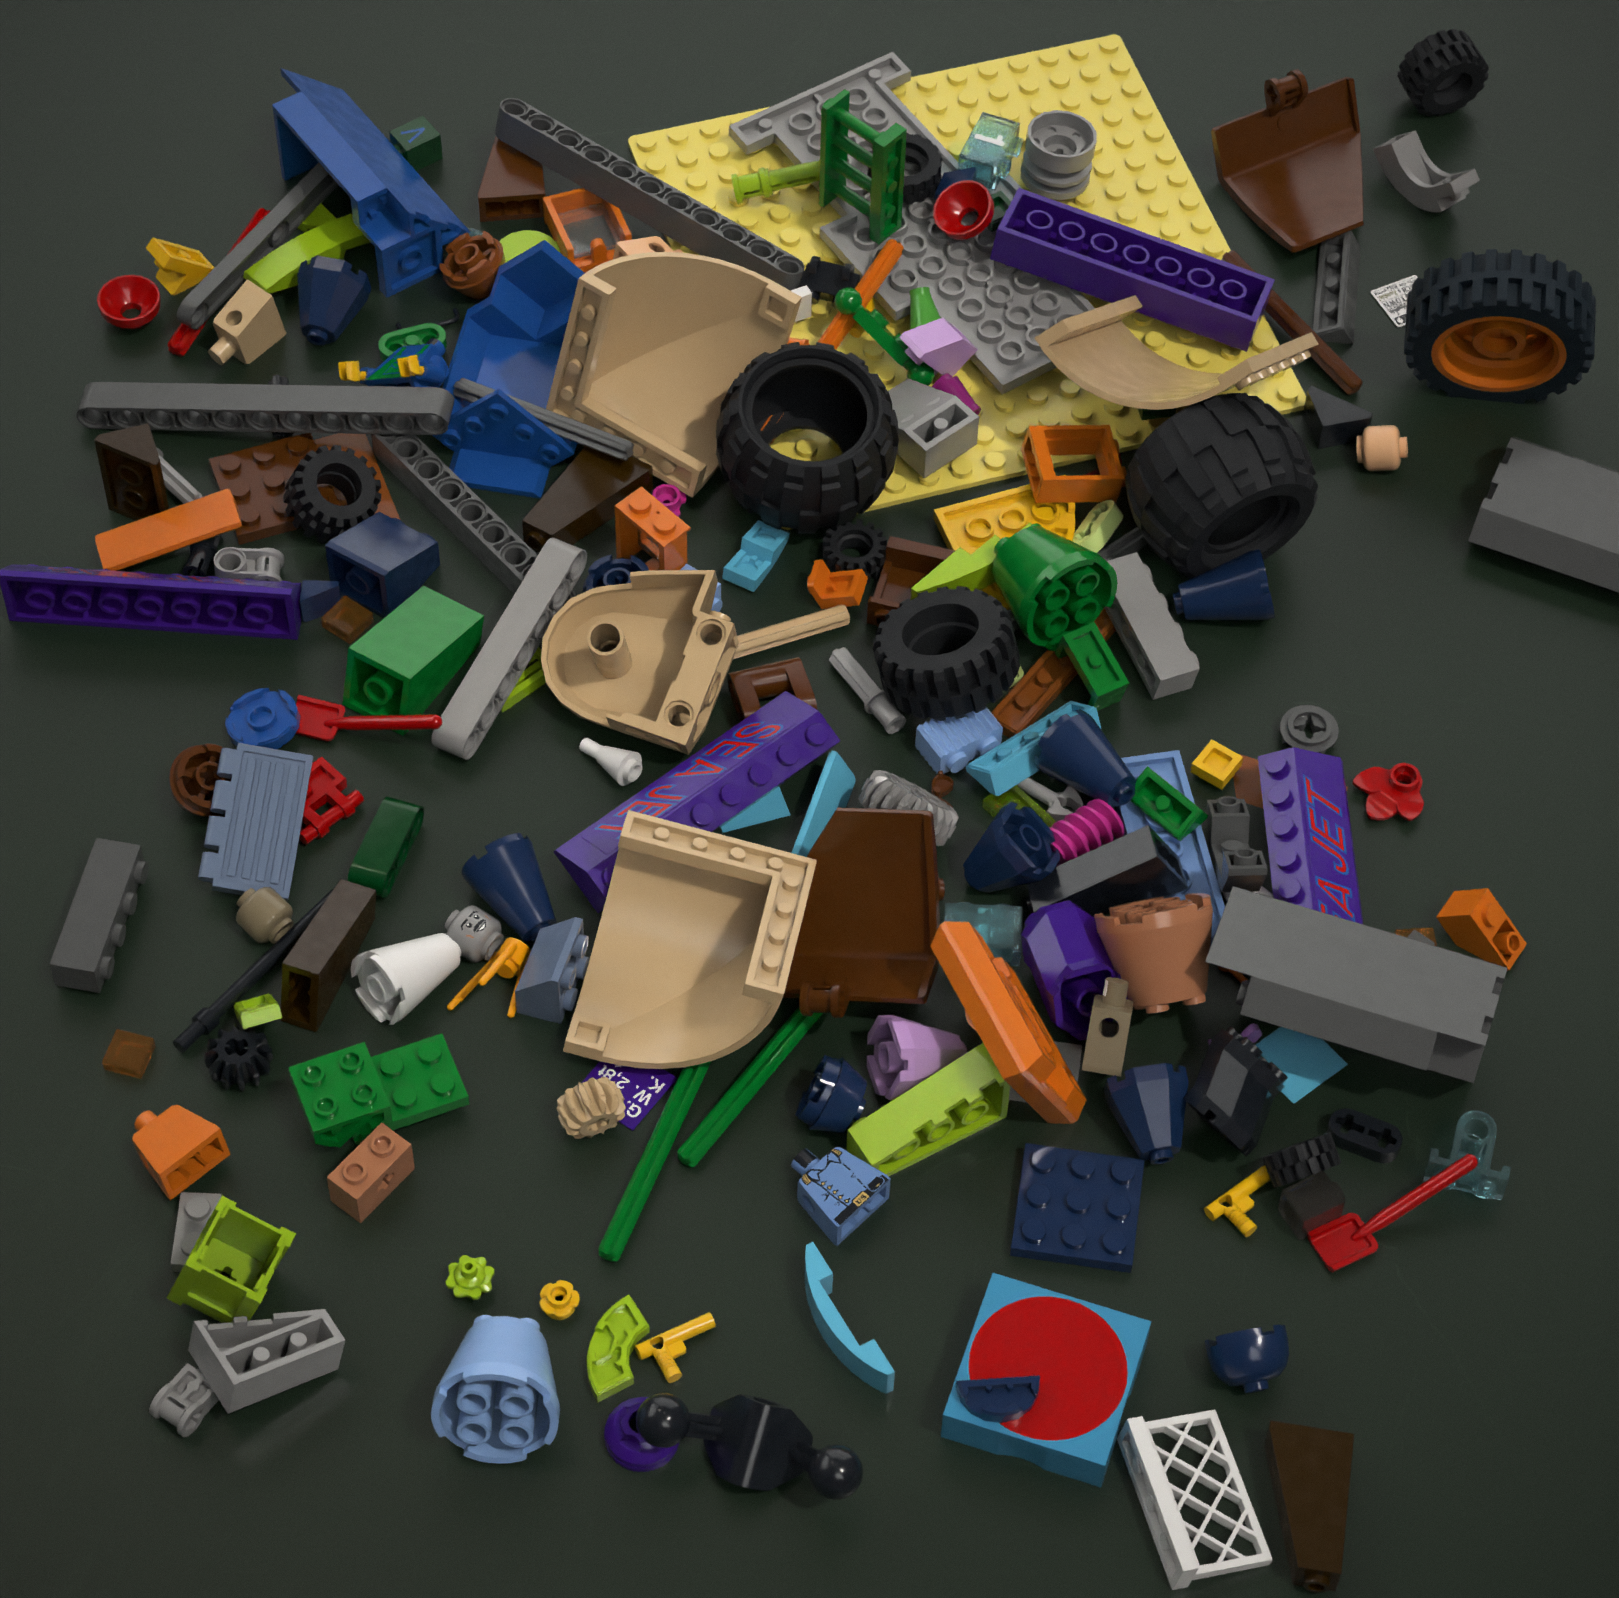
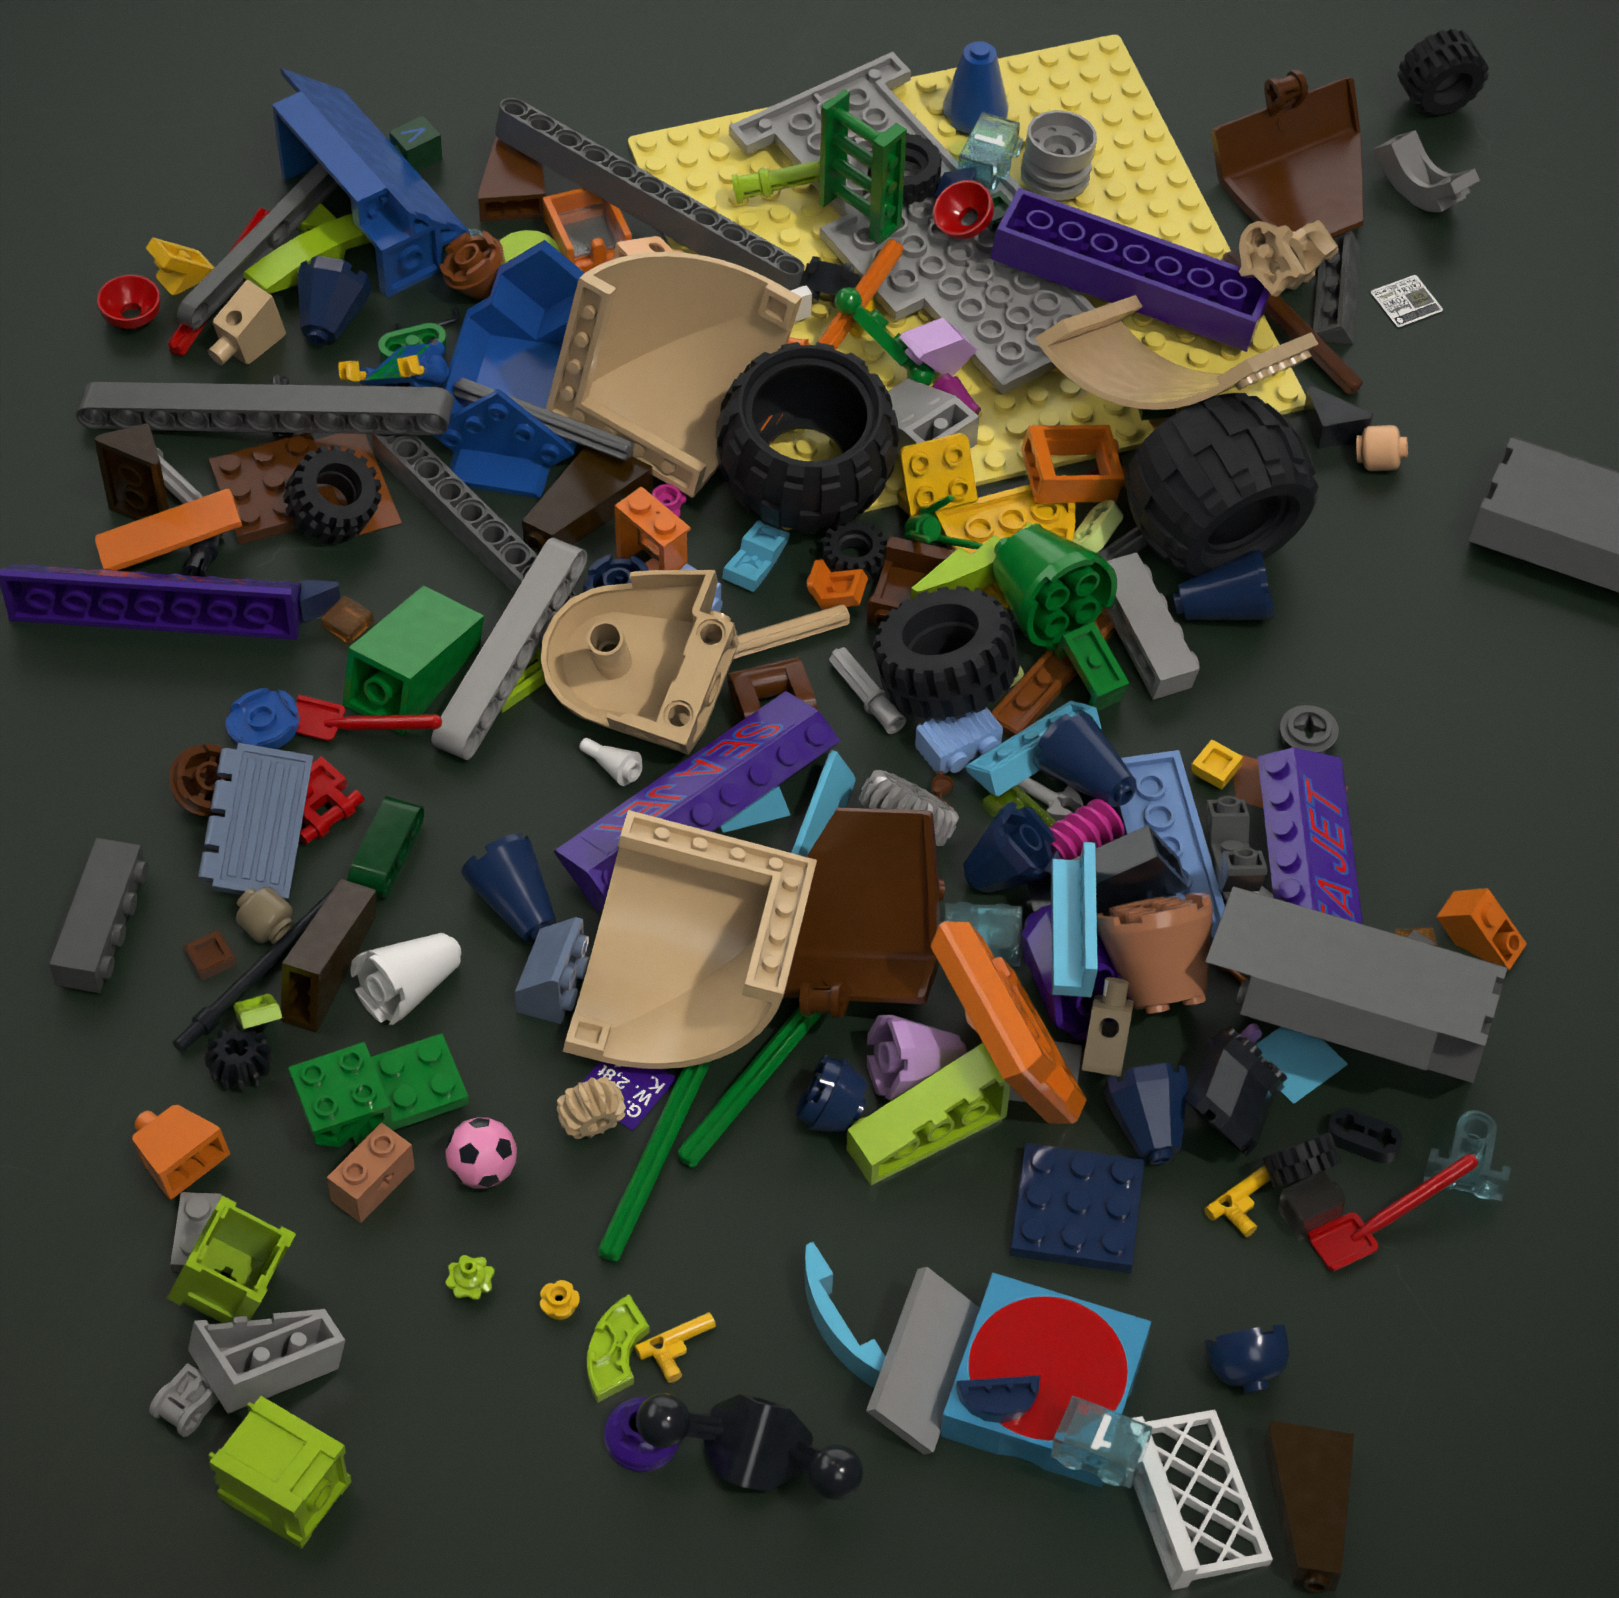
(128, 1053): clear orange tile -> none
(210, 955): none -> reddish brown tile
(248, 563): light grey piece -> none
(280, 1471): none -> lime container
(381, 562): dark blue slope -> none
(475, 933): light grey head -> none
(481, 1153): none -> bright pink piece
(498, 1392): light blue cone -> none
(506, 962): light orange plant -> none
(839, 1190): medium blue torso -> none
(922, 307): bright green cone -> none
(923, 1360): none -> light grey tile
(927, 528): none -> green plant
(935, 471): none -> yellow bracket
(975, 88): none -> blue cone
(1074, 924): none -> medium azure fence
(1101, 1442): none -> clear light blue brick
(1166, 805): green slope -> none
(1284, 257): none -> tan hips
(1390, 796): red plate -> none
(1500, 327): black wheel -> none

